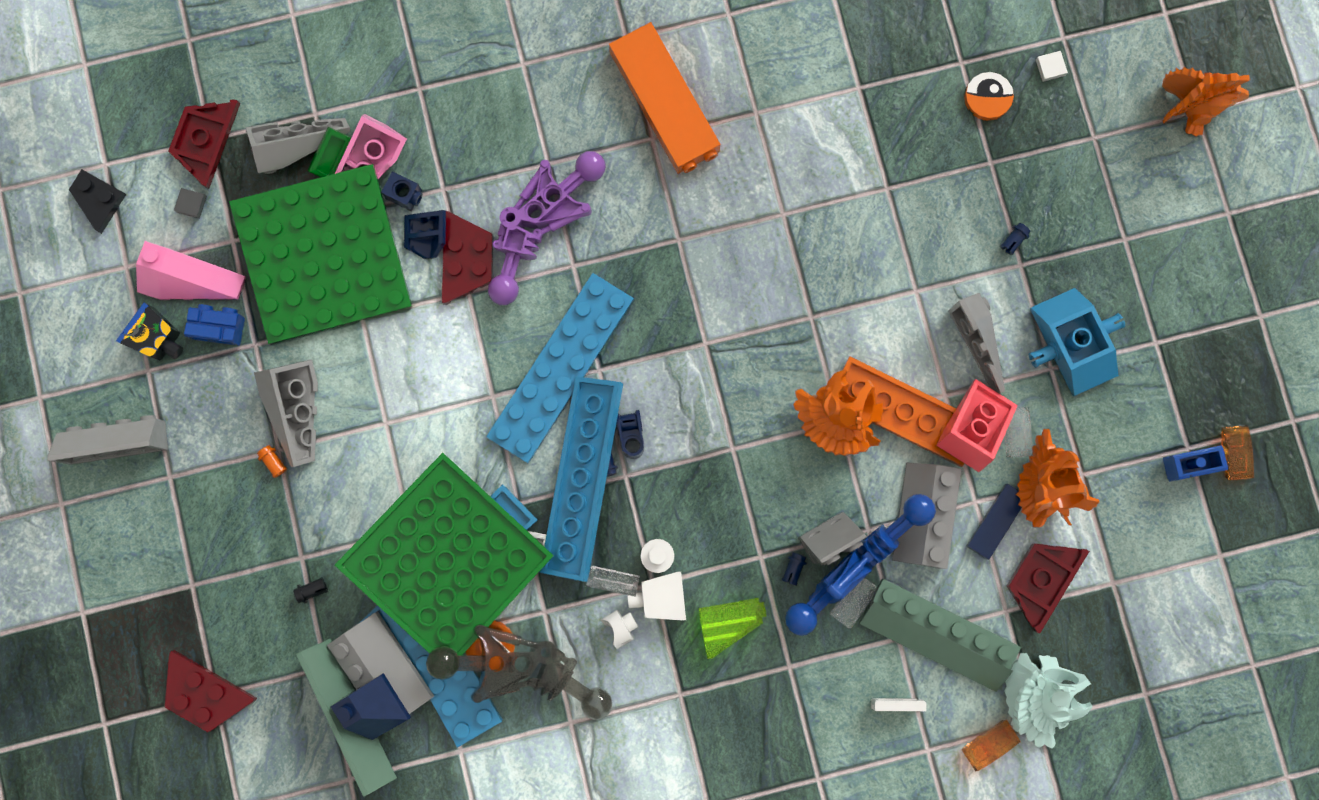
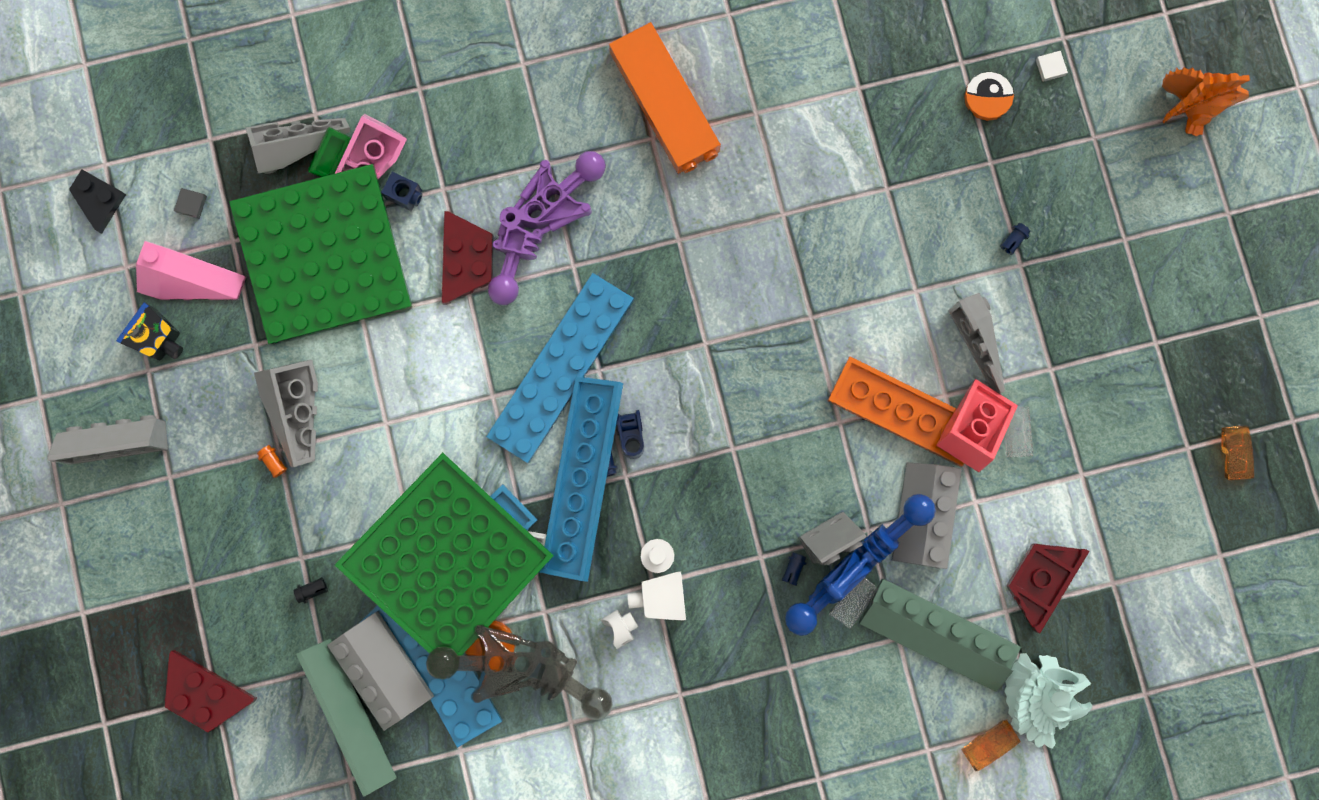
(202, 138): dark red wing -> none
(214, 326): blue brick -> none
(371, 709): dark blue slope -> none
(425, 233): dark blue slope -> none
(613, 581): clear tile -> none
(728, 623): clear neon green slope -> none
(837, 419): orange piece -> none
(898, 704): white tile -> none
(995, 522): dark blue tile -> none
(1051, 483): orange piece -> none
(1081, 363): dark azure slope -> none
(1195, 463): blue brick -> none

